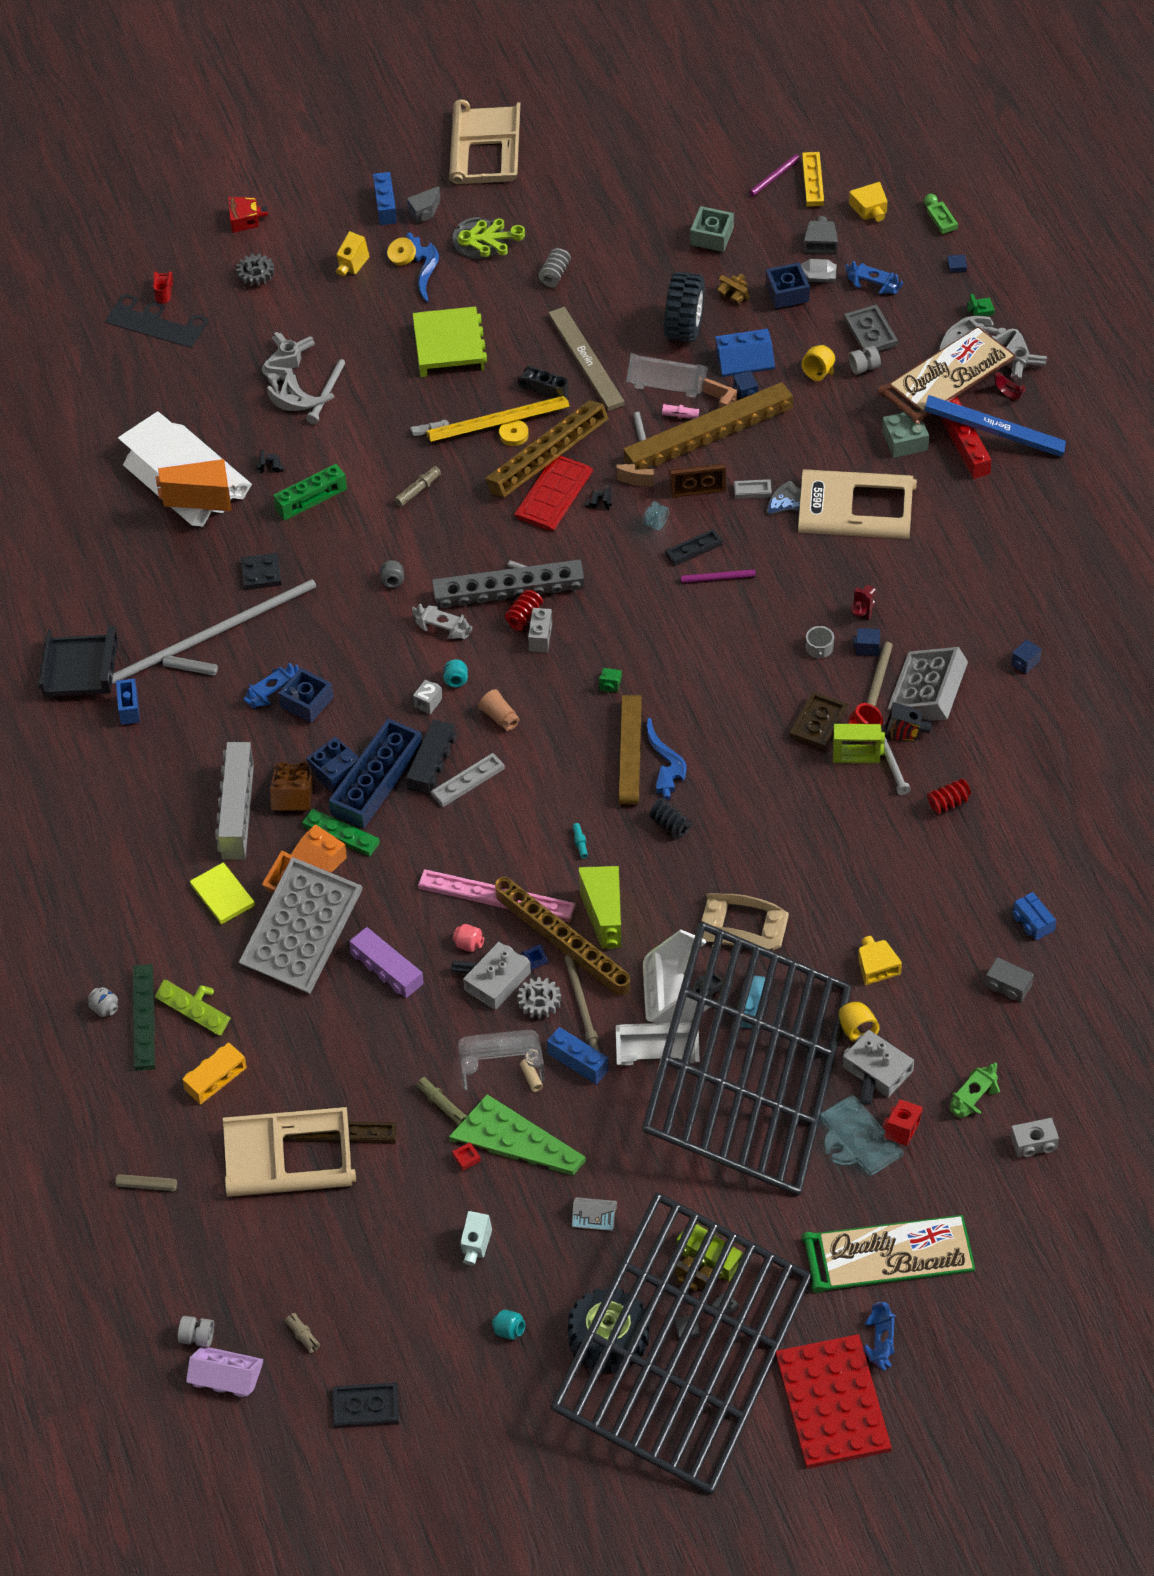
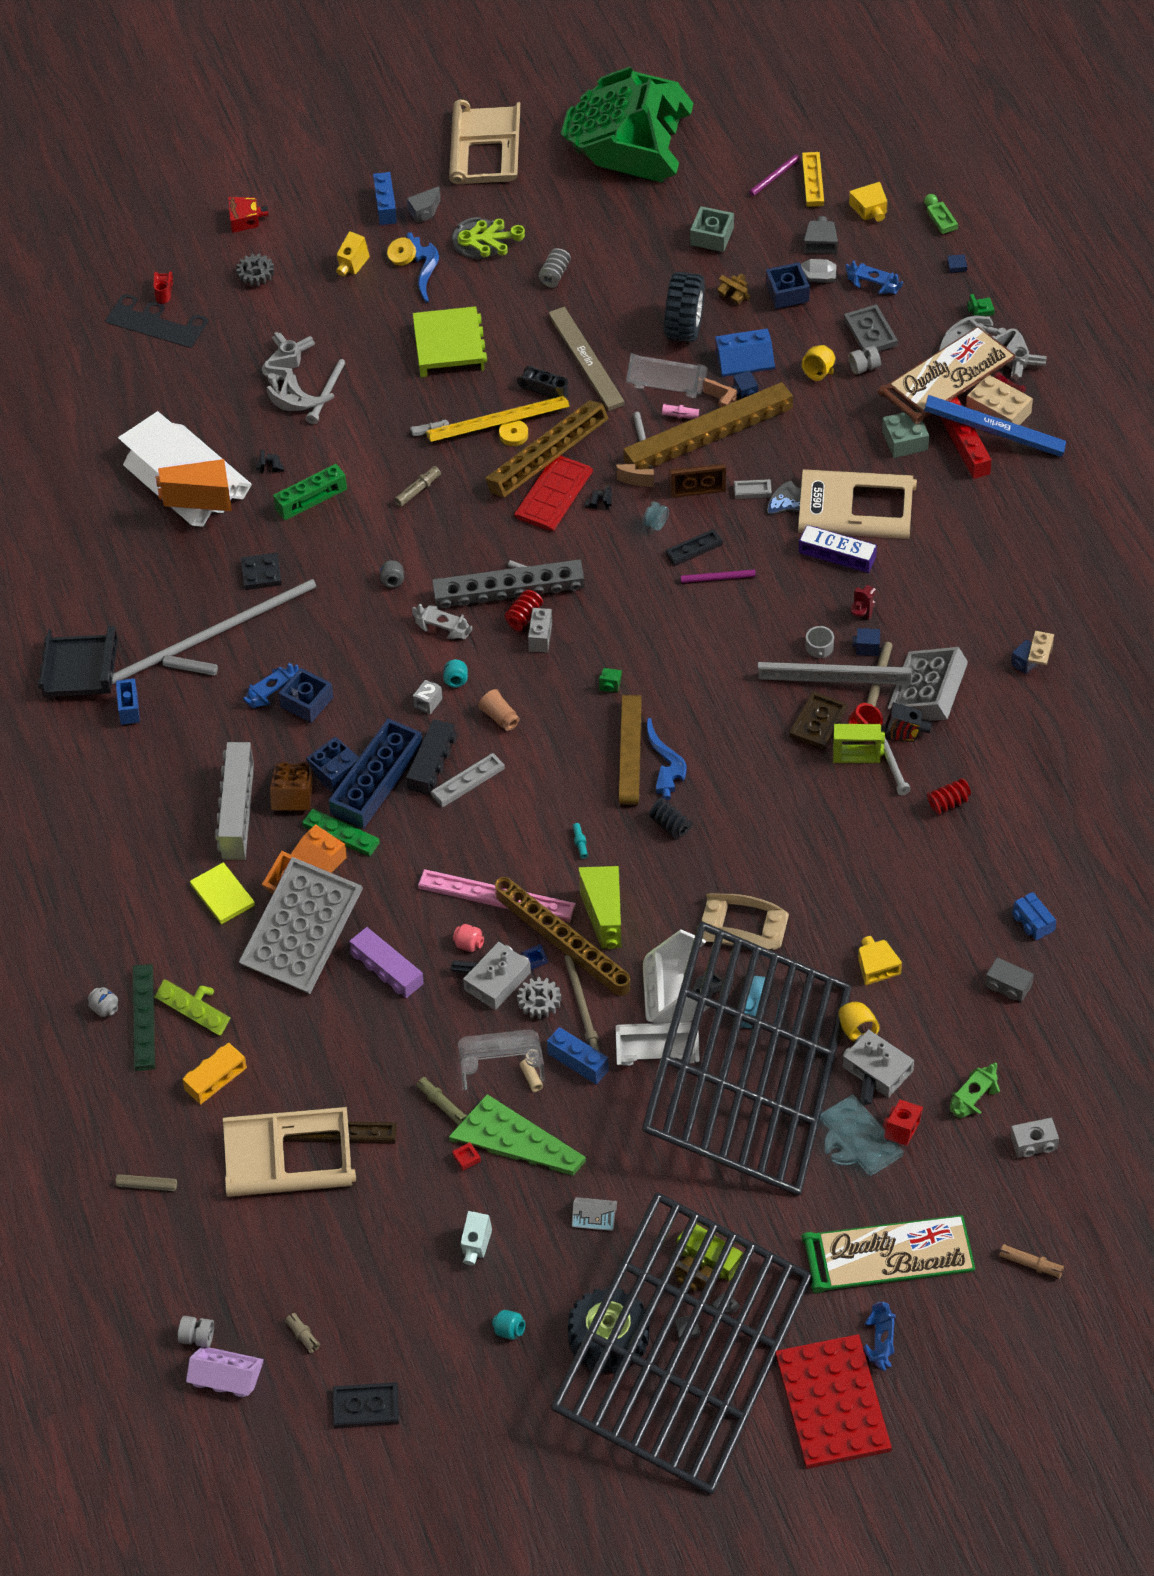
(620, 124): none -> green piece
(834, 673): none -> light grey tile
(837, 548): none -> brick
(1000, 401): none -> tan brick
(1040, 1264): none -> medium nougat pin
(1041, 648): none -> tan bracket

